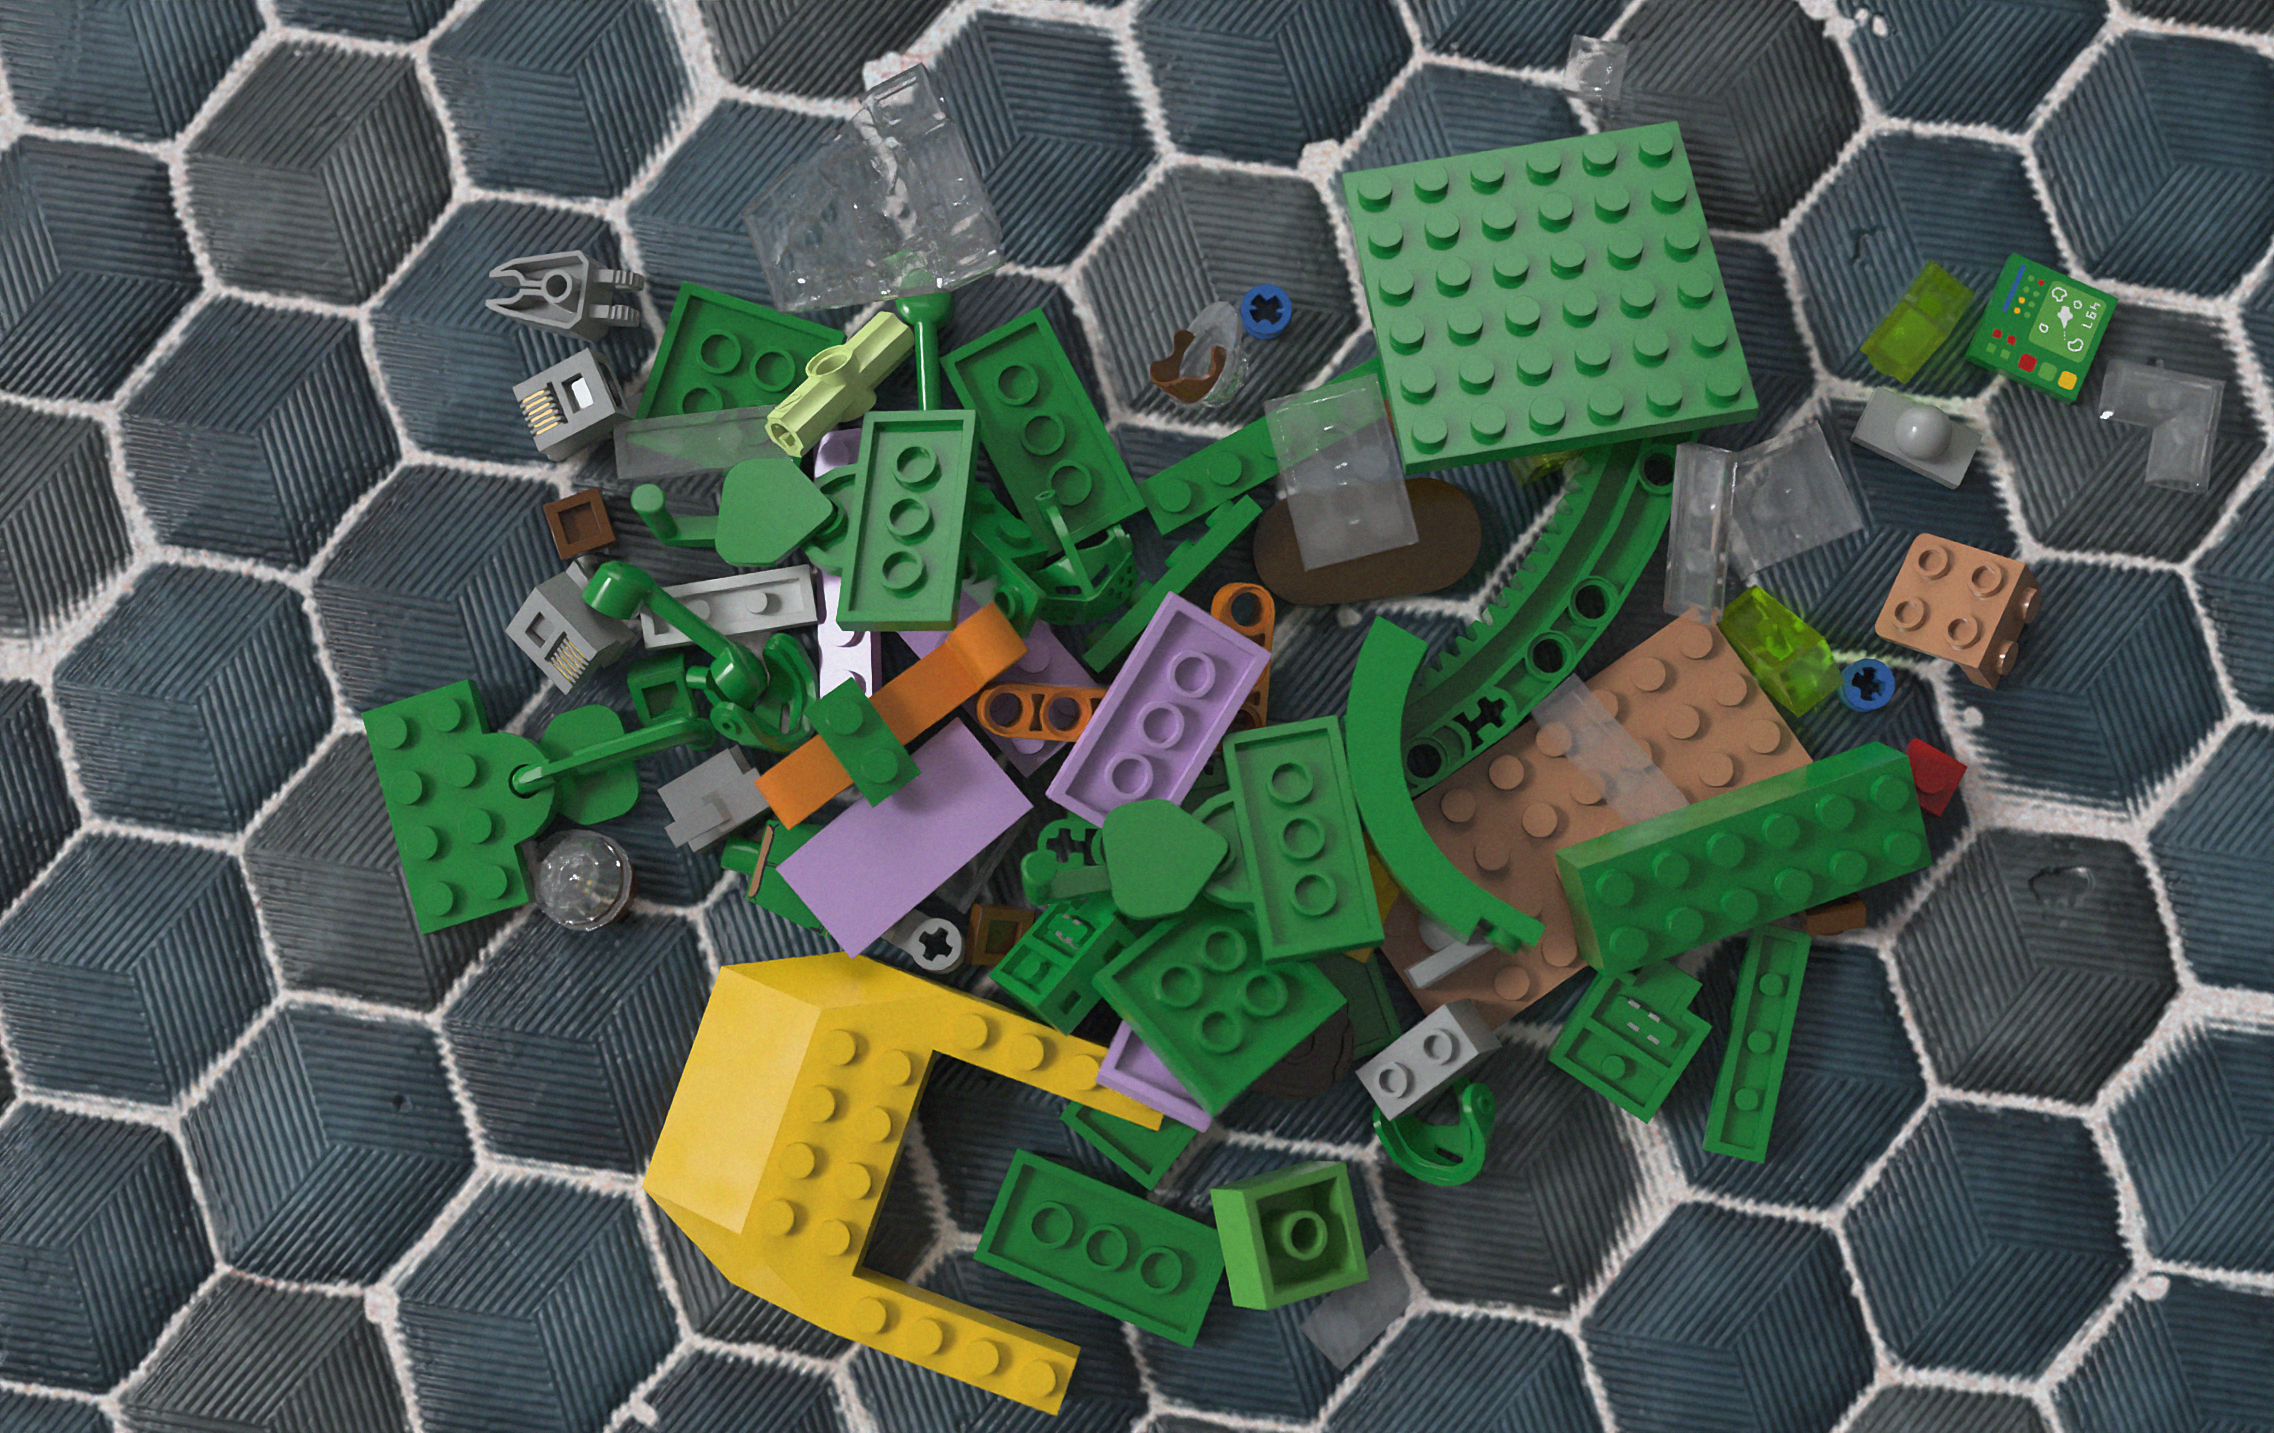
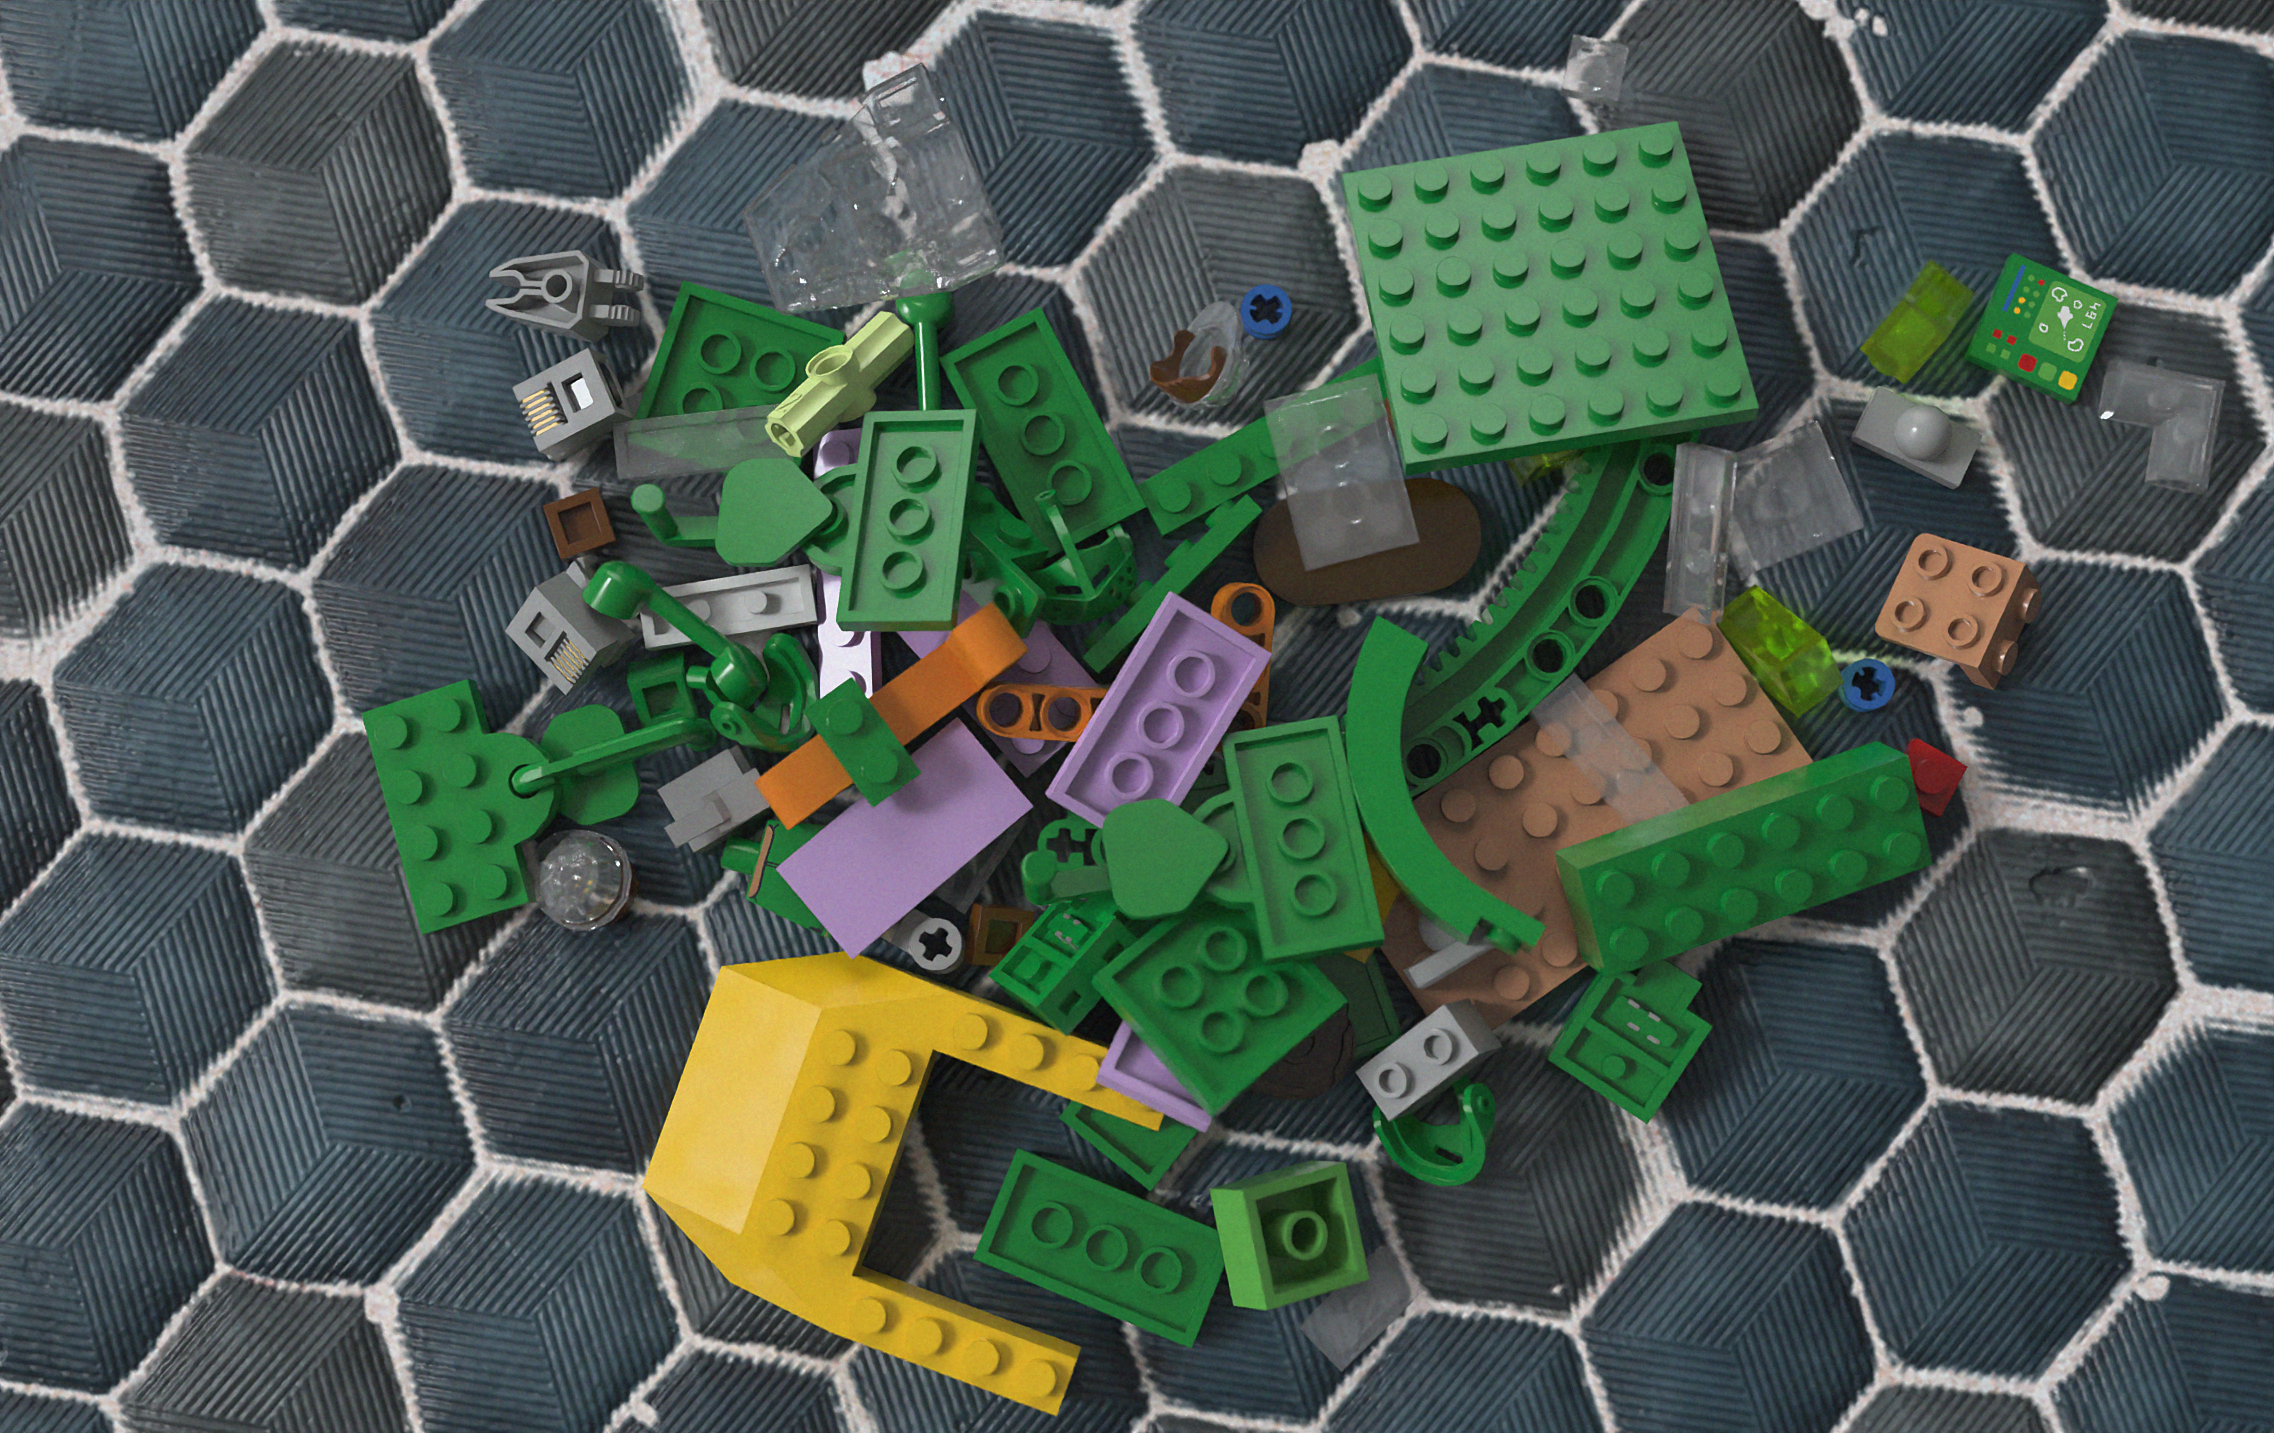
(1757, 1042): green plate -> none
(1834, 916): reddish brown plate -> none

